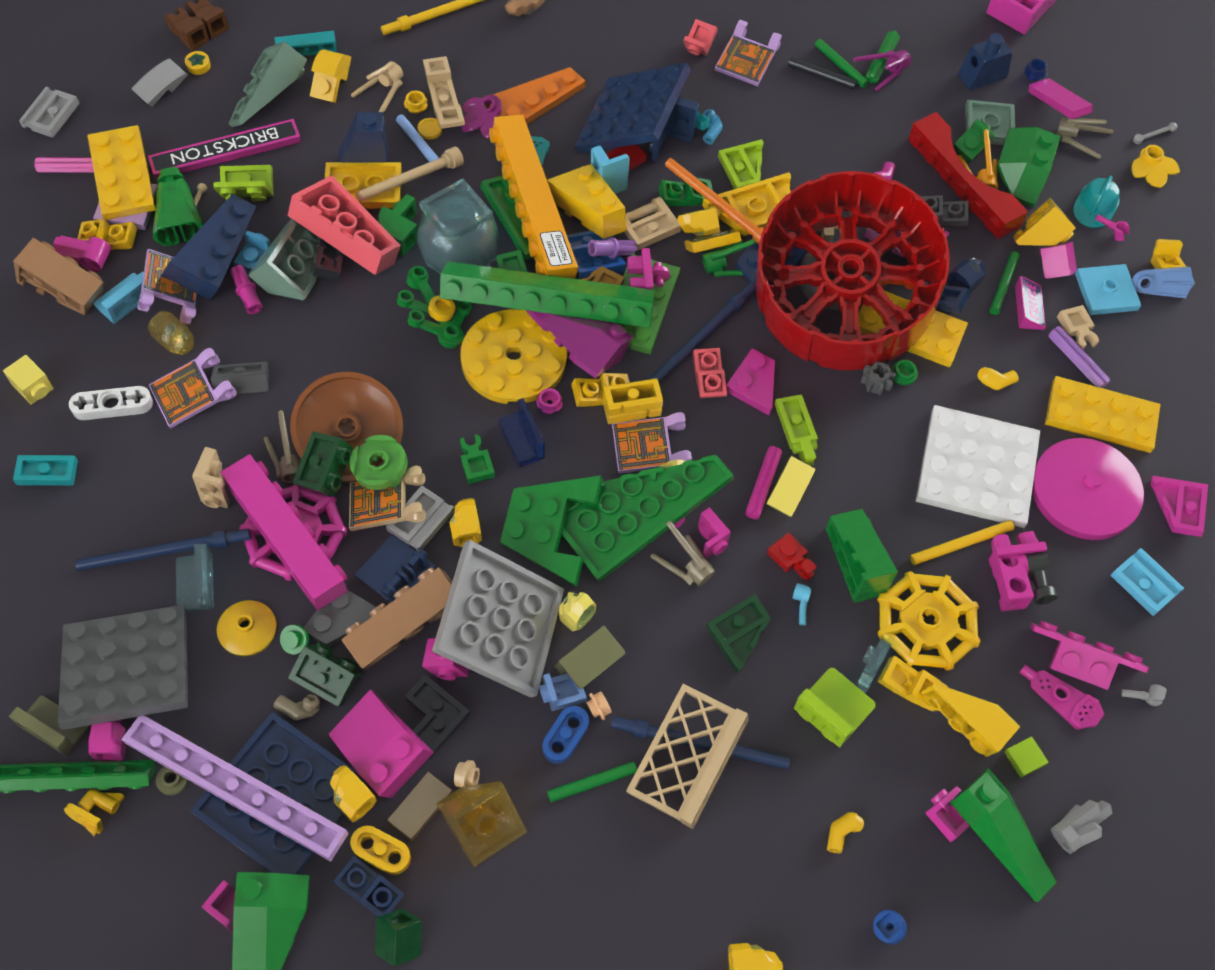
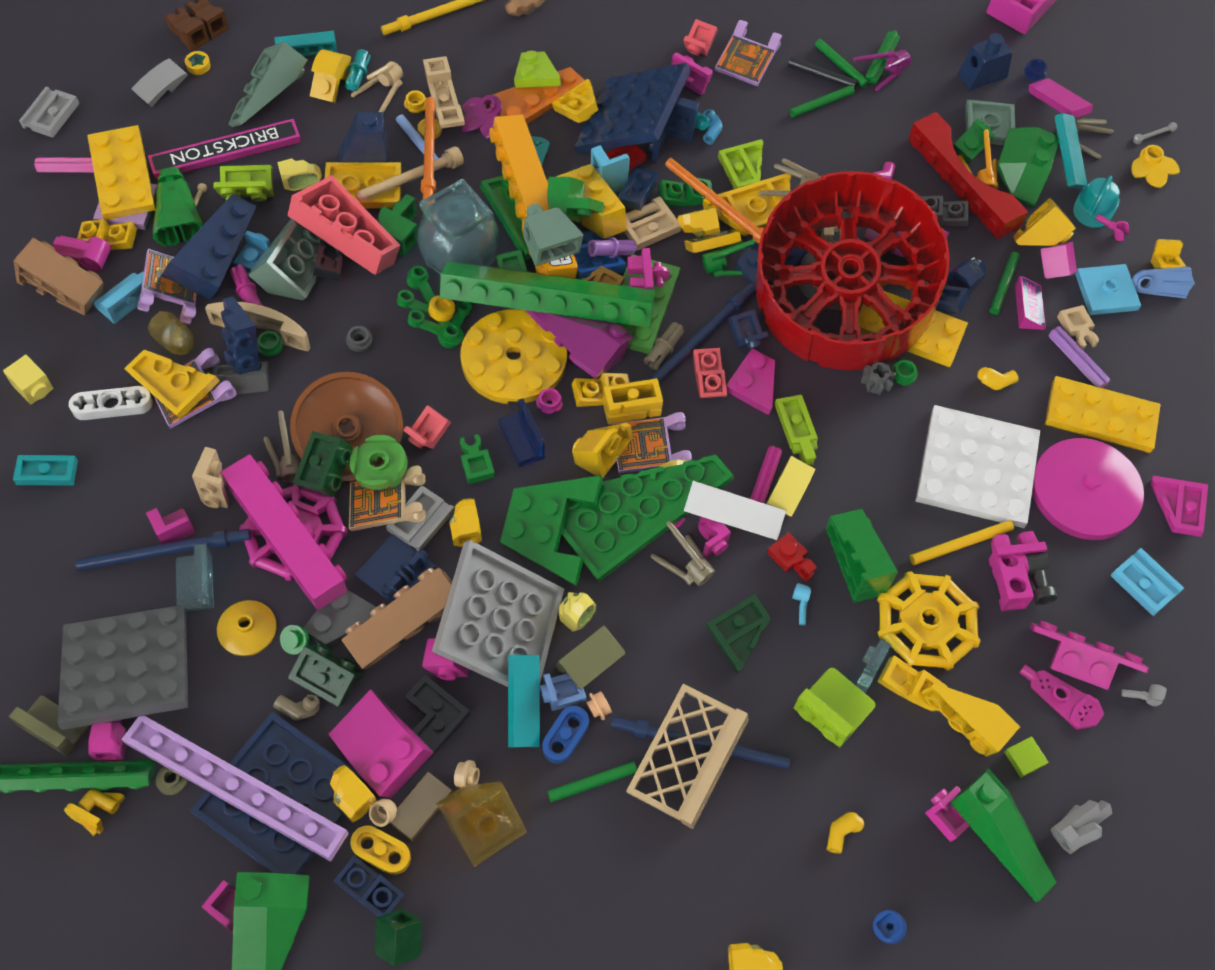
(170, 382): none -> yellow wing
(171, 527): none -> dark pink panel
(239, 337): none -> dark blue plate
(267, 319): none -> tan slope
(269, 344): none -> green plate
(298, 174): none -> light yellow rock
(356, 333): none -> dark grey plate
(357, 70): none -> teal axle
(384, 815): none -> tan hinge
(427, 428): none -> coral bracket
(428, 184): none -> orange bar
(523, 700): none -> teal tile
(535, 71): none -> lime wing
(550, 234): none -> sand green torso
(568, 196): none -> green brick
(577, 103): none -> yellow wing
(601, 448): none -> yellow slope
(638, 188): none -> dark blue plate
(664, 345): none -> dark tan axle
(698, 76): none -> dark pink hips
(734, 510): none -> white sticker
(747, 330): none -> dark blue bracket
(802, 173): none -> dark tan plant
(821, 101): none -> green bar
(1070, 151): none -> teal tile

